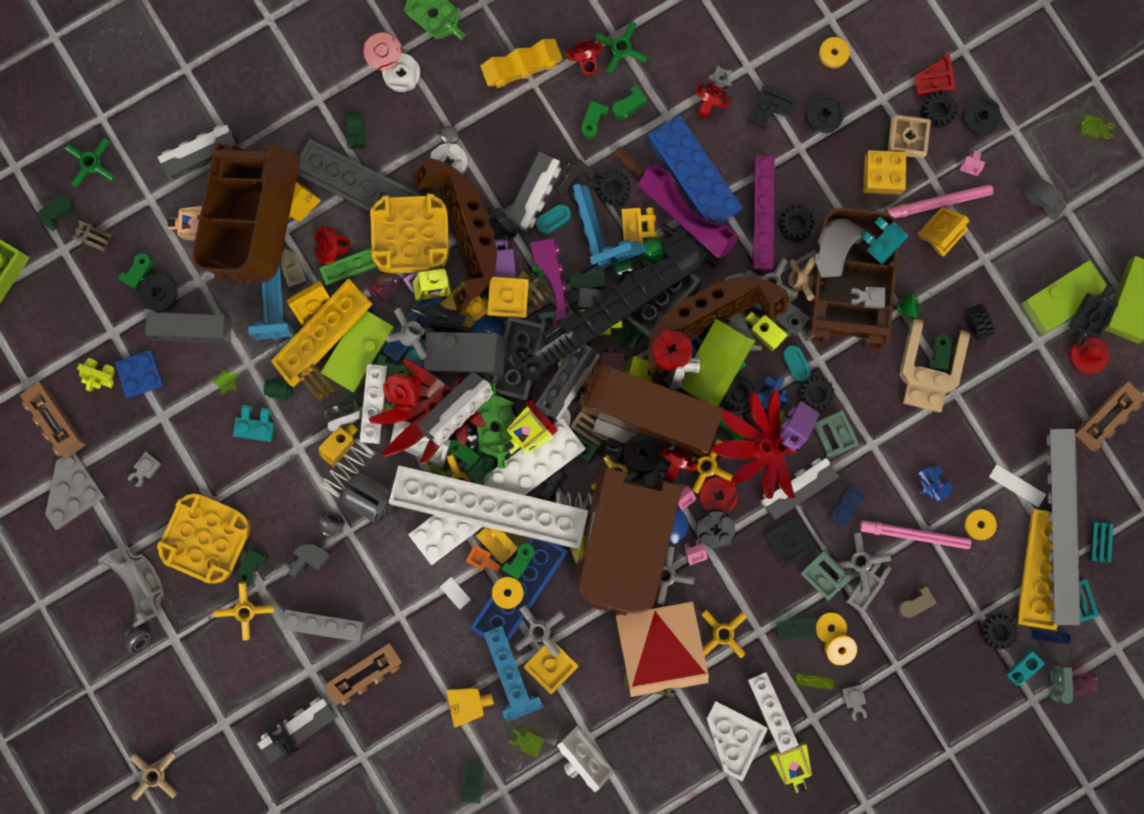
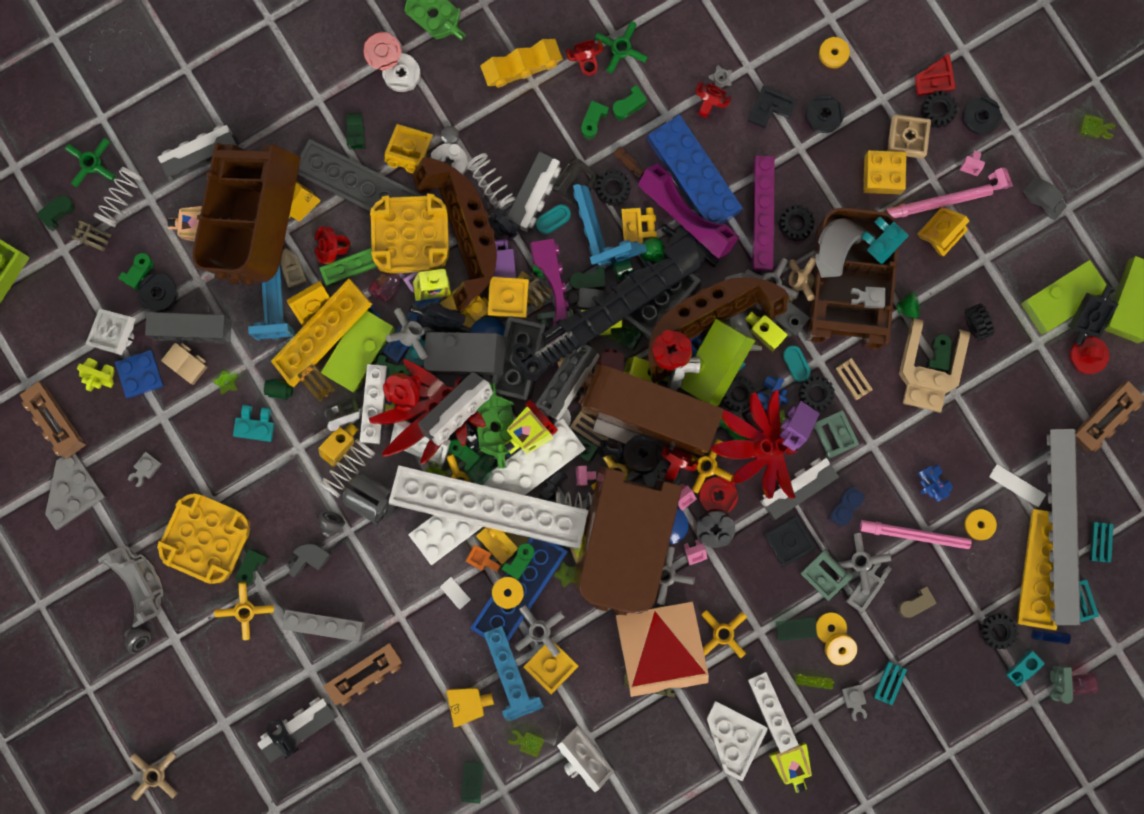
(111, 332): none -> white plate
(113, 222): none -> white piece
(184, 363): none -> tan brick
(407, 148): none -> yellow plate
(501, 203): none -> white piece
(561, 574): none -> clear neon green plate
(582, 475): none -> bright pink tile
(868, 388): none -> tan tile
(882, 681): none -> teal tile
(1003, 178): none -> bright pink tile

